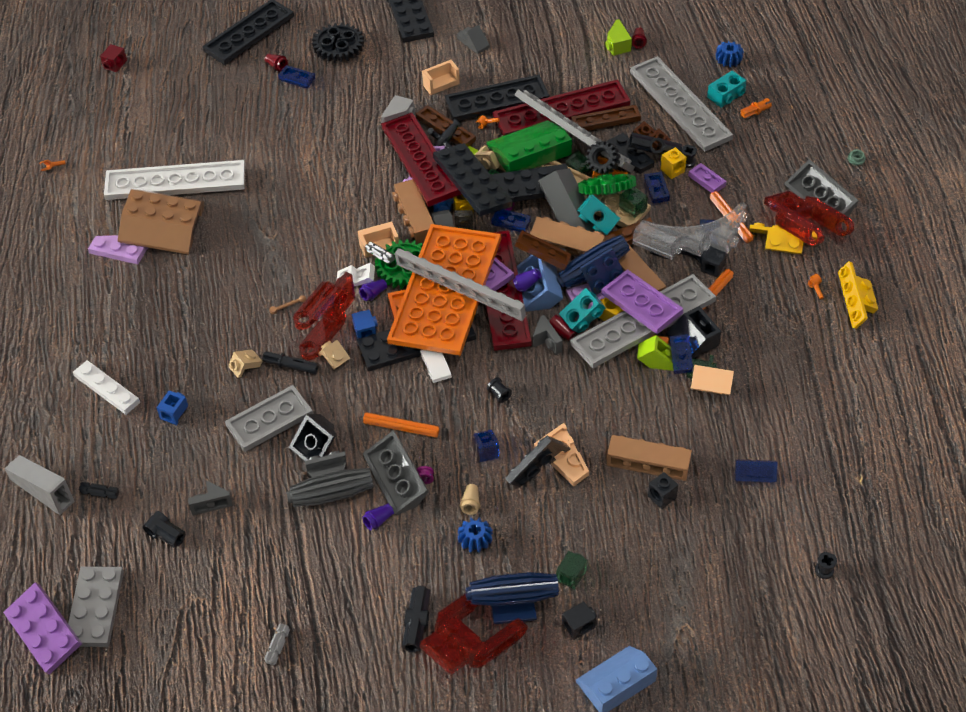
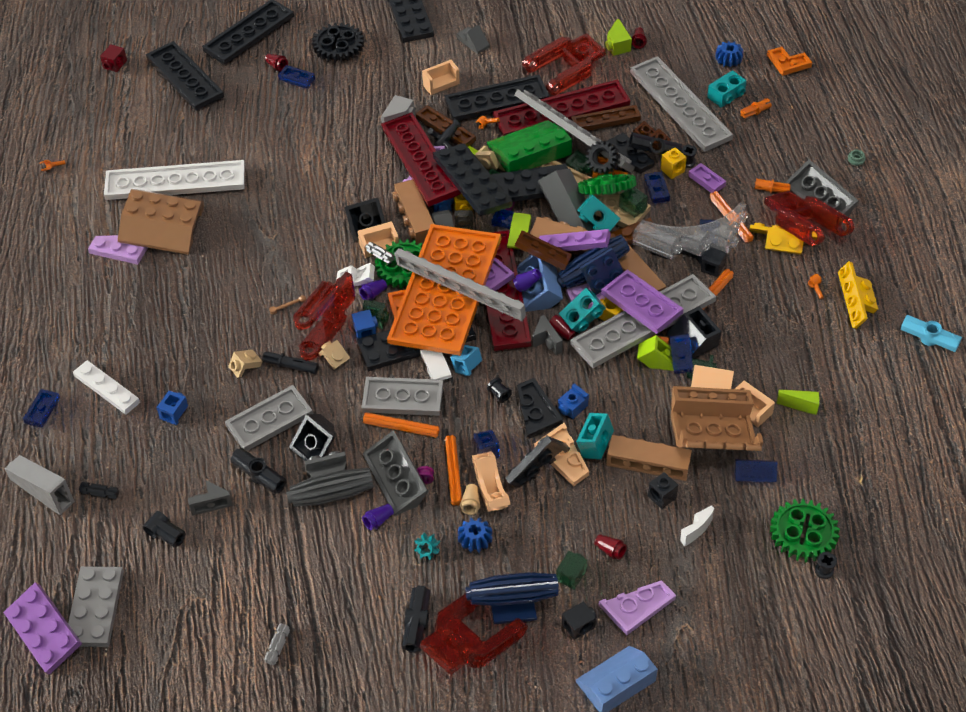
(41, 408): none -> clear blue plate
(185, 75): none -> black plate
(251, 465): none -> black piece
(364, 215): none -> black slope
(377, 309): none -> clear green bracket
(402, 396): none -> light grey plate
(421, 547): none -> teal gear
(453, 470): none -> orange axle
(467, 361): none -> dark azure brick
(489, 481): none -> light nougat arch
(519, 222): none -> lime slope
(537, 409): none -> black wing
(573, 402): none -> blue brick
(577, 53): none -> clear red plate
(579, 240): none -> medium lavender plate
(595, 435): none -> teal brick
(611, 546): none -> dark red cone
(635, 608): none -> lavender wing
(700, 524): none -> white slope
(713, 419): none -> medium nougat slope
(762, 407): none -> light nougat panel
(771, 186): none -> orange axle
(784, 524): none -> green gear
(788, 64): none -> orange plate
(800, 400): none -> lime slope
(931, 333): none -> medium azure piece

